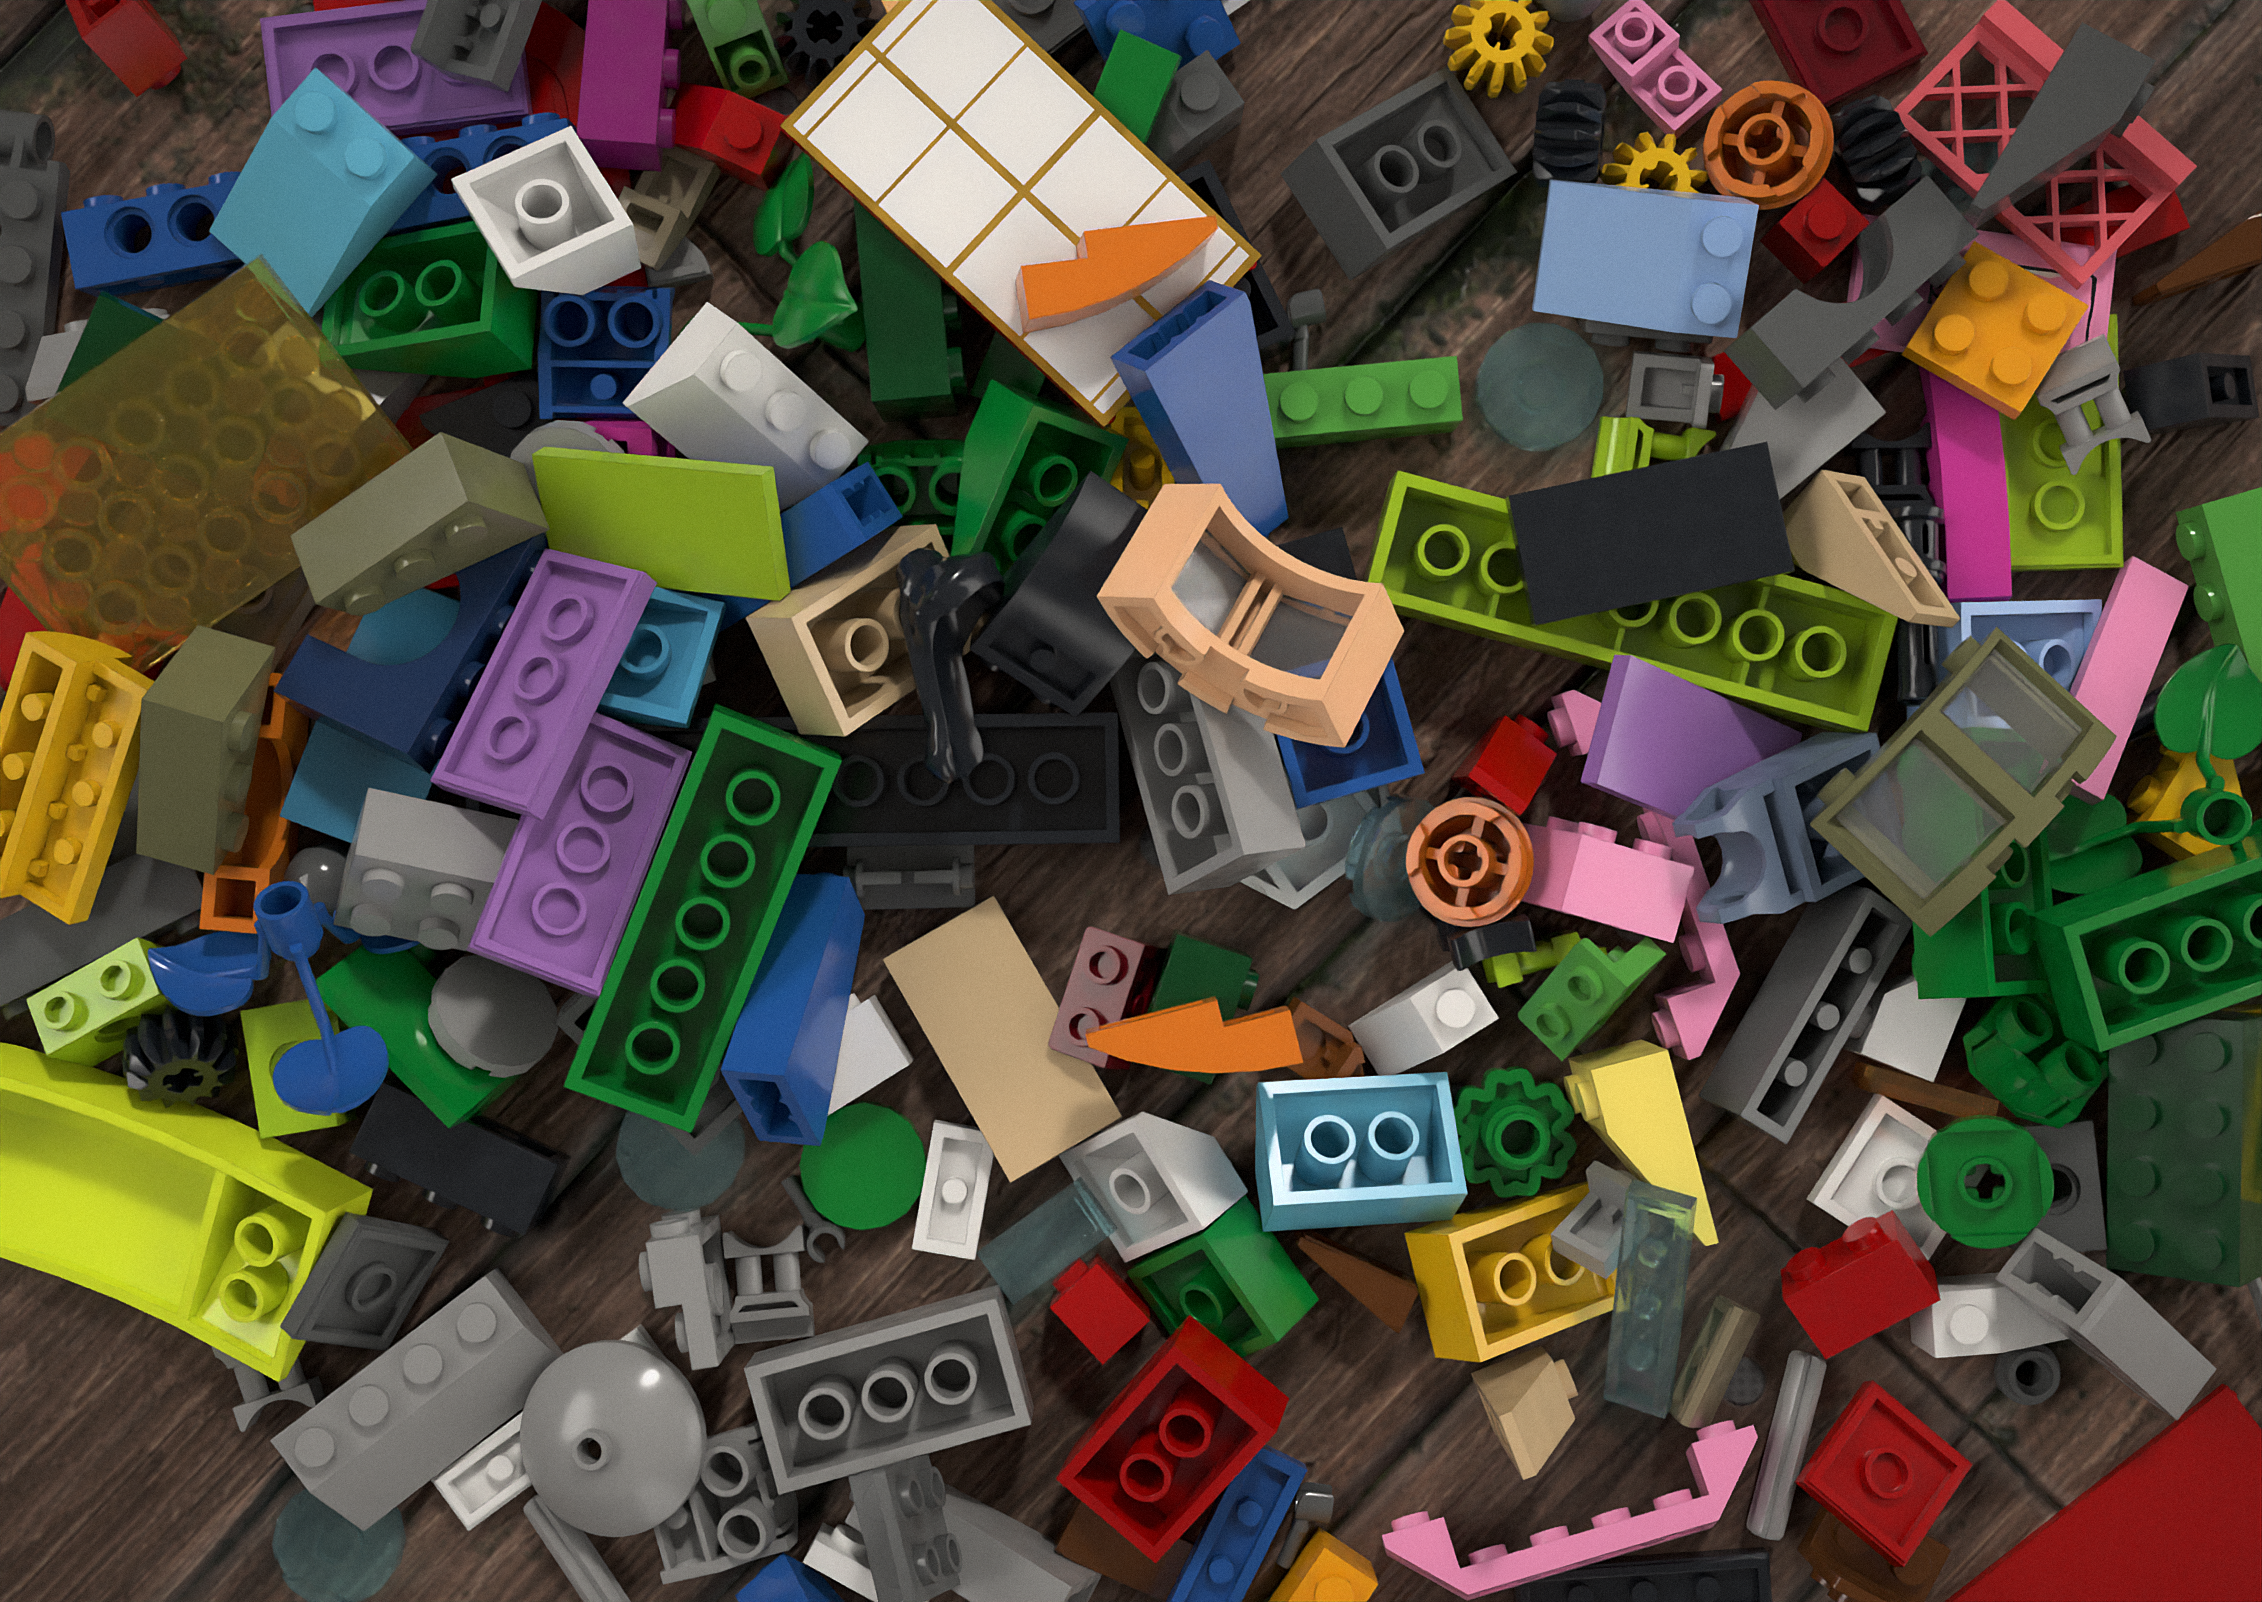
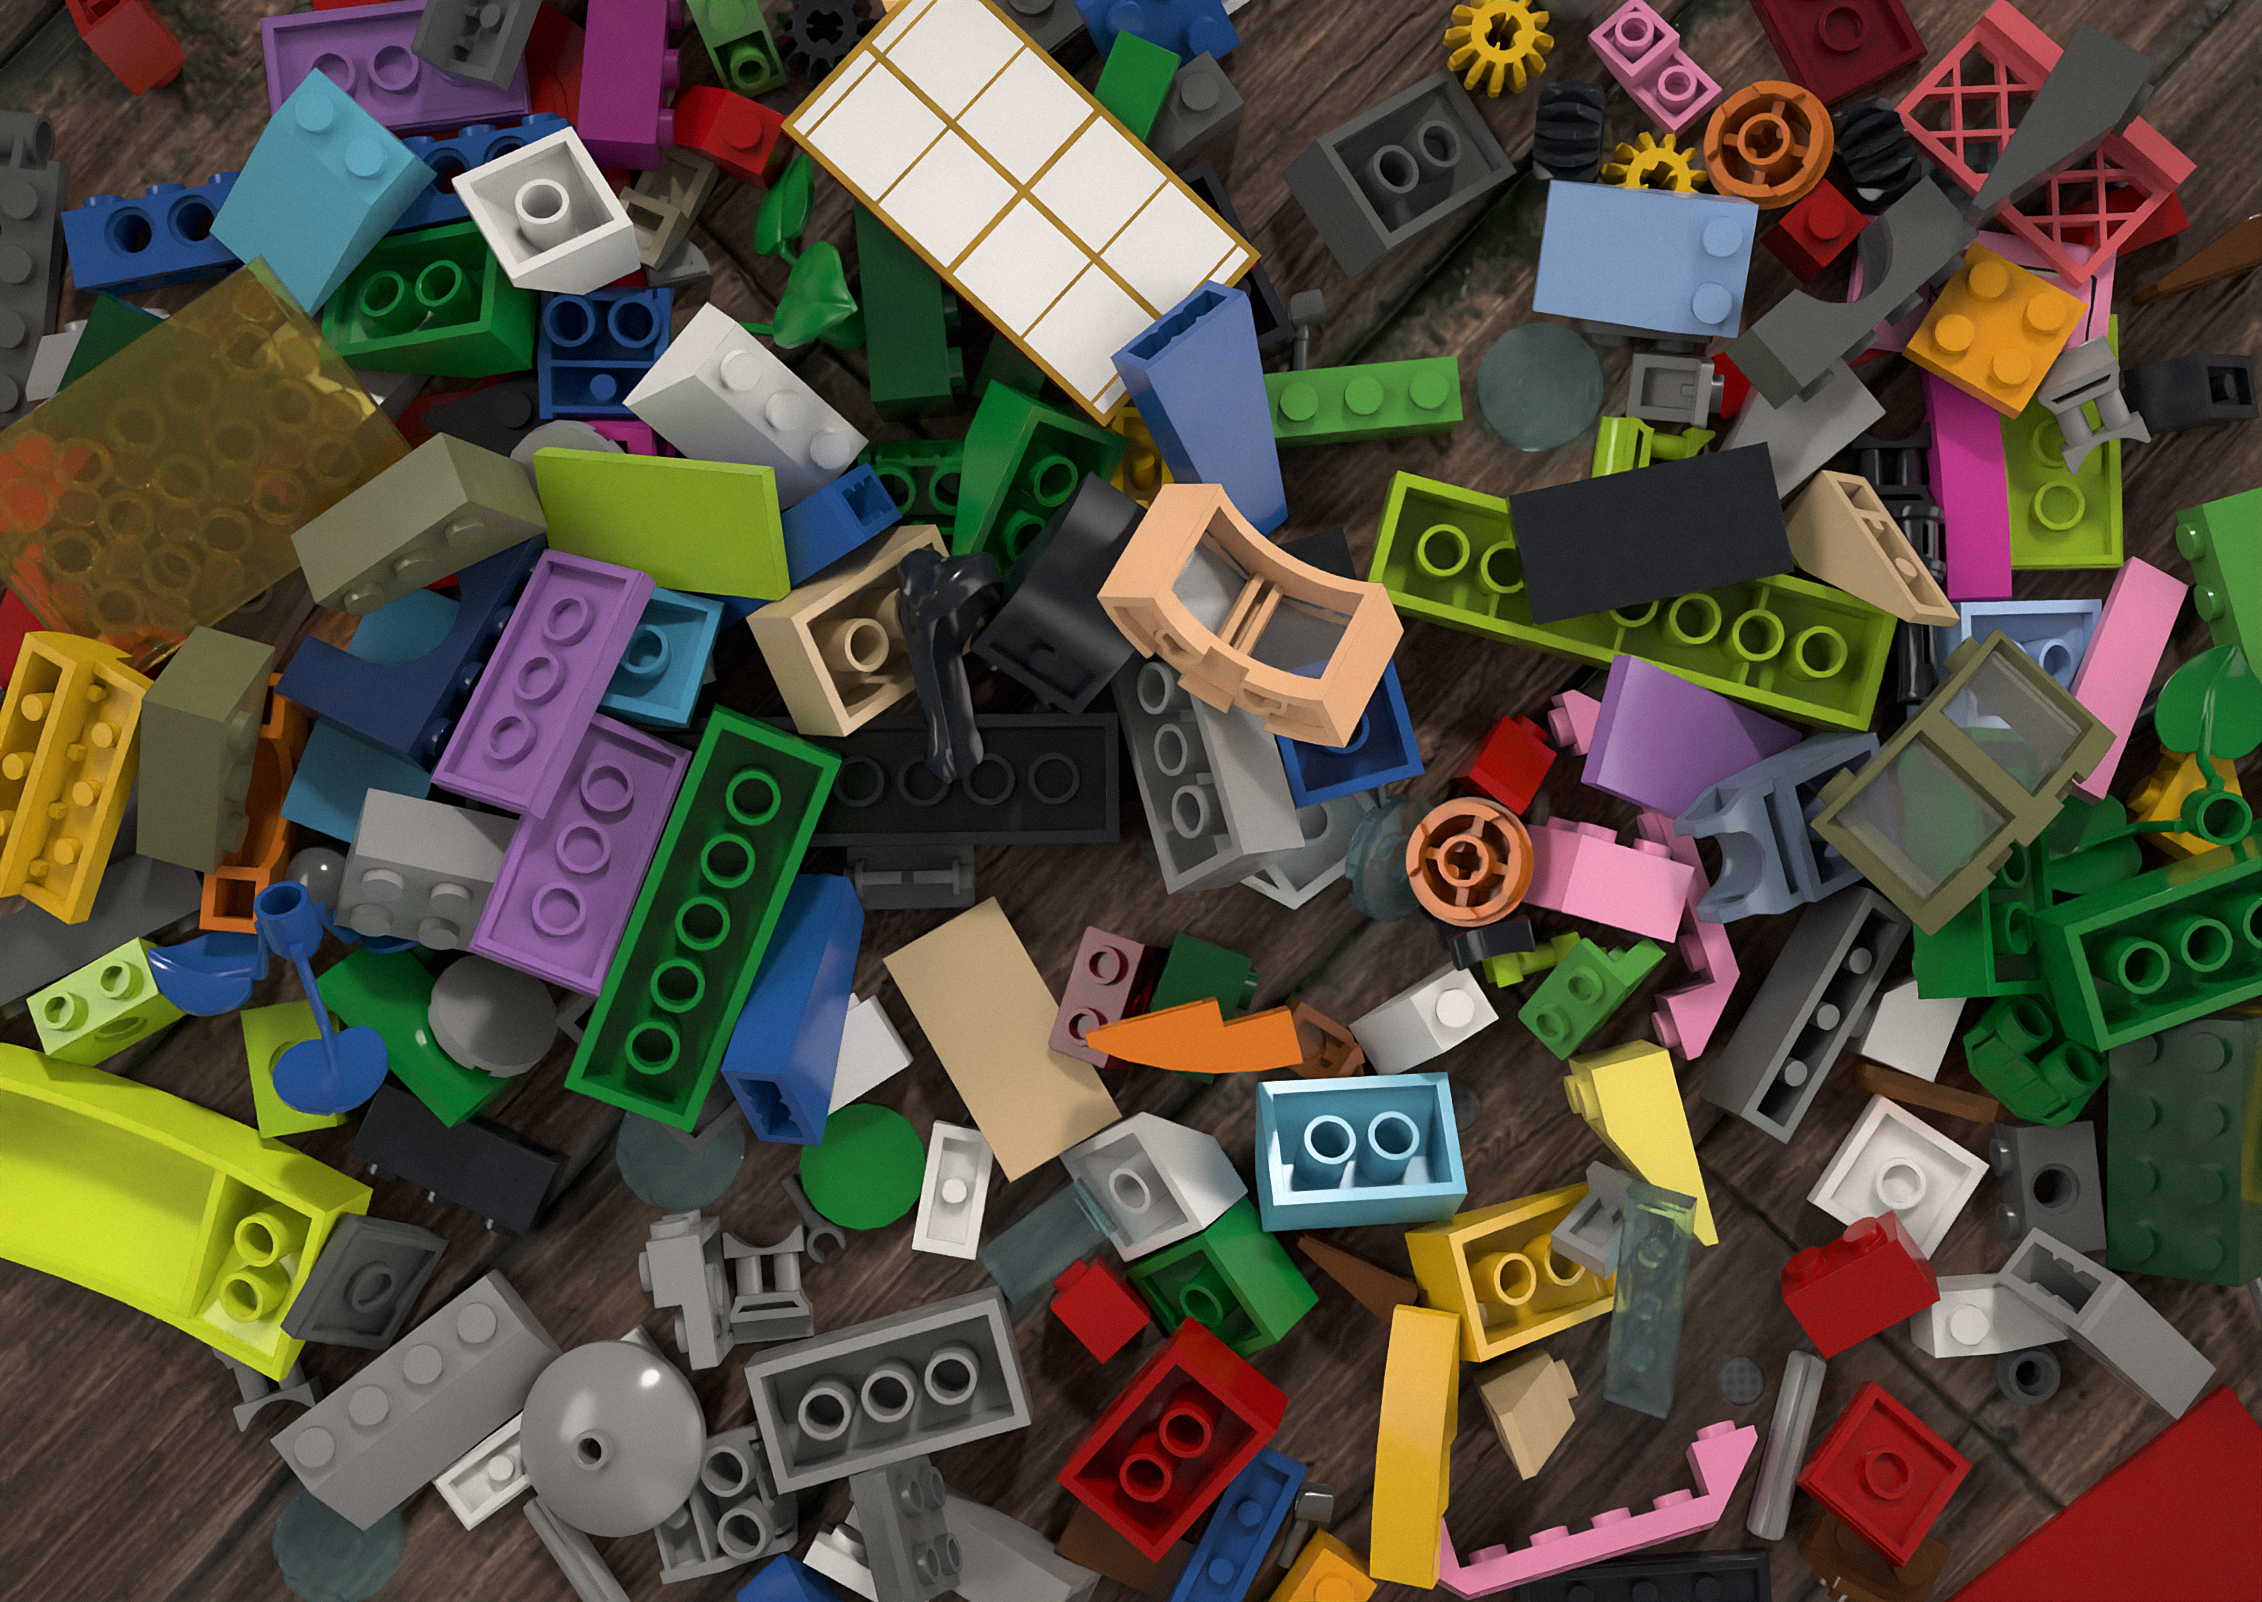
(179, 1056): black gear -> none
(1109, 270): orange slope -> none
(1414, 1445): none -> yellow slope
(1513, 1131): green plant -> none
(1712, 1362): dark tan slope -> none
(1957, 1207): green plate -> none

